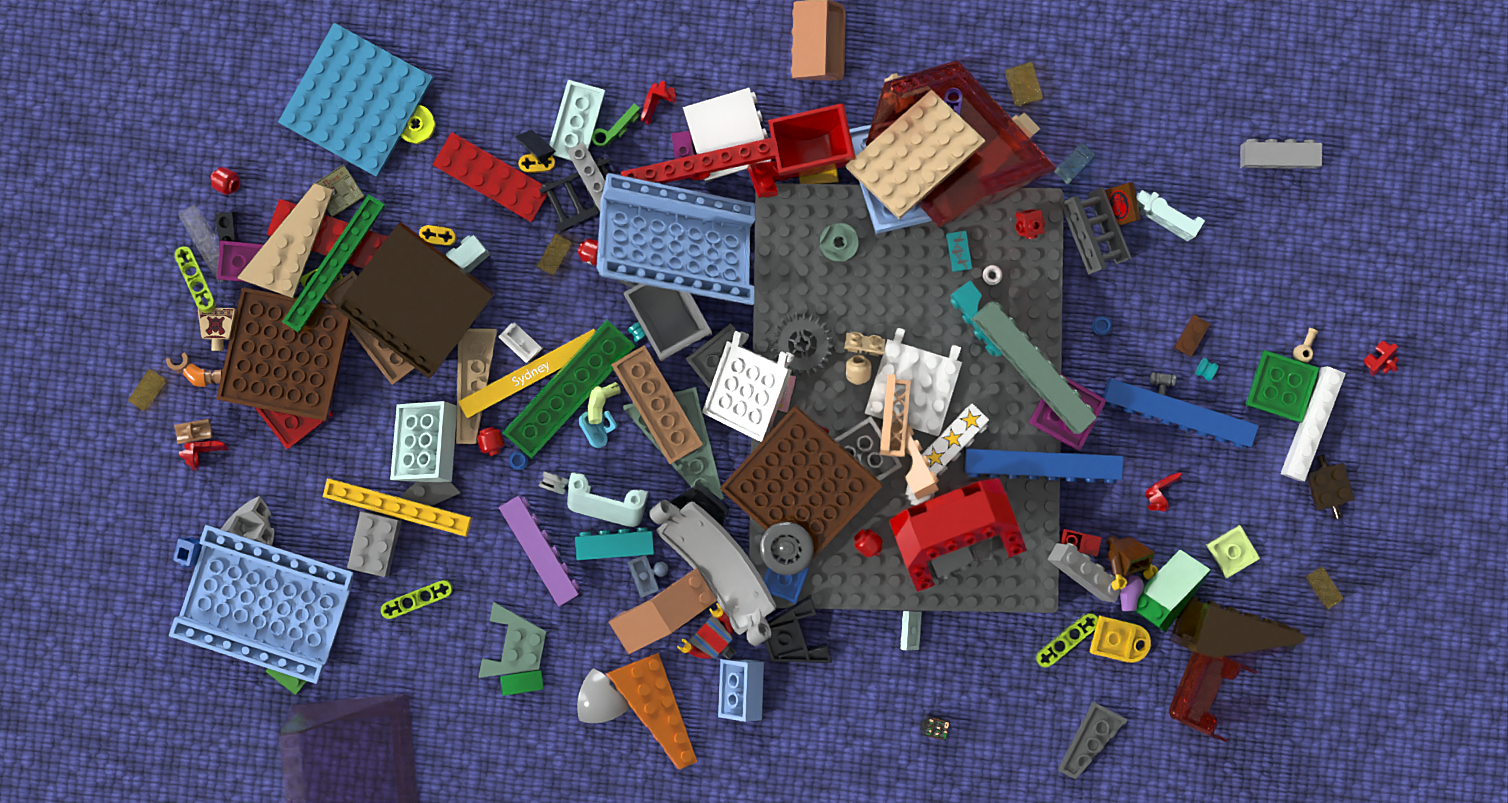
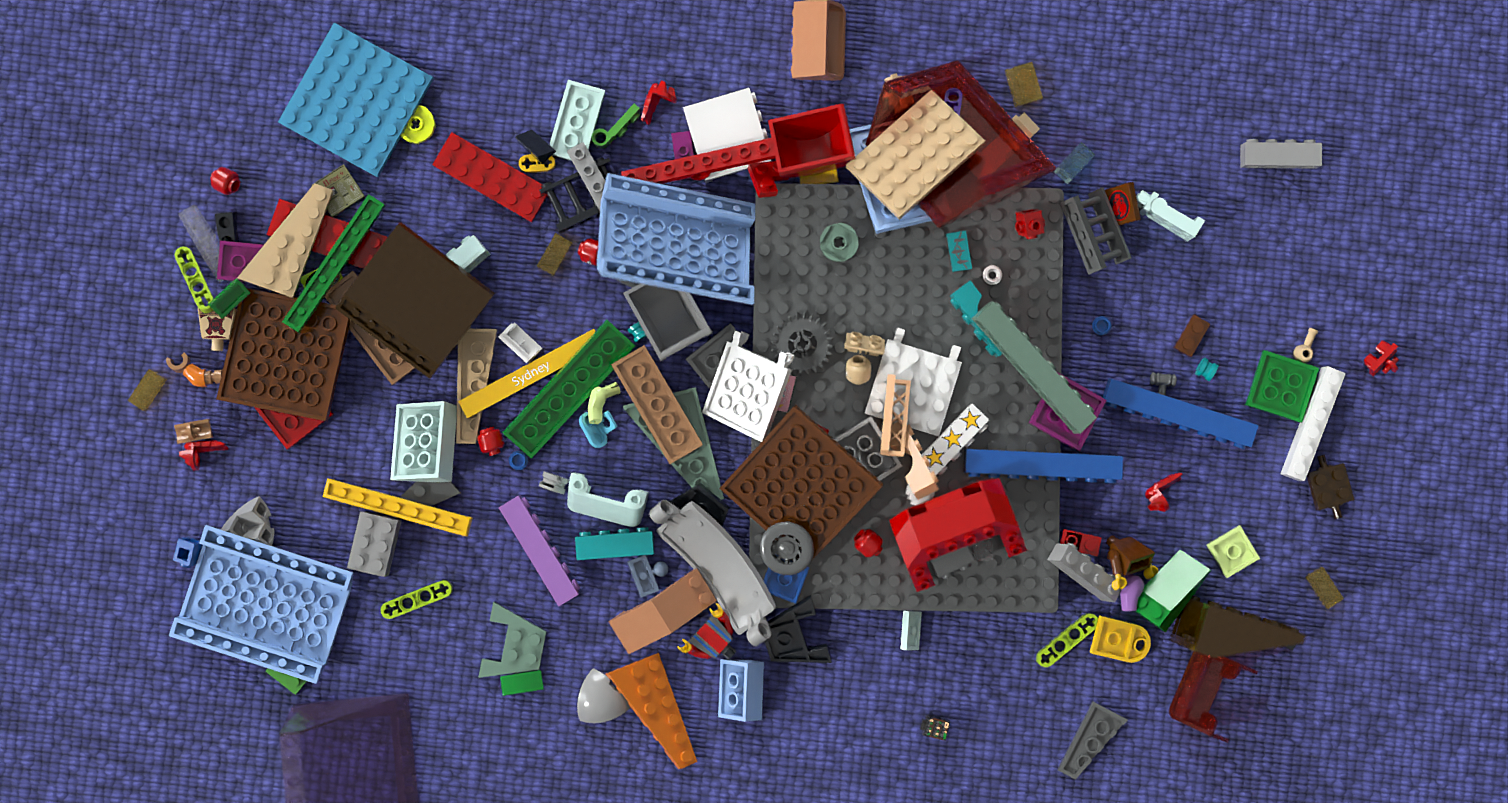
(229, 298): none -> green tile
(438, 231): yellow beam -> none

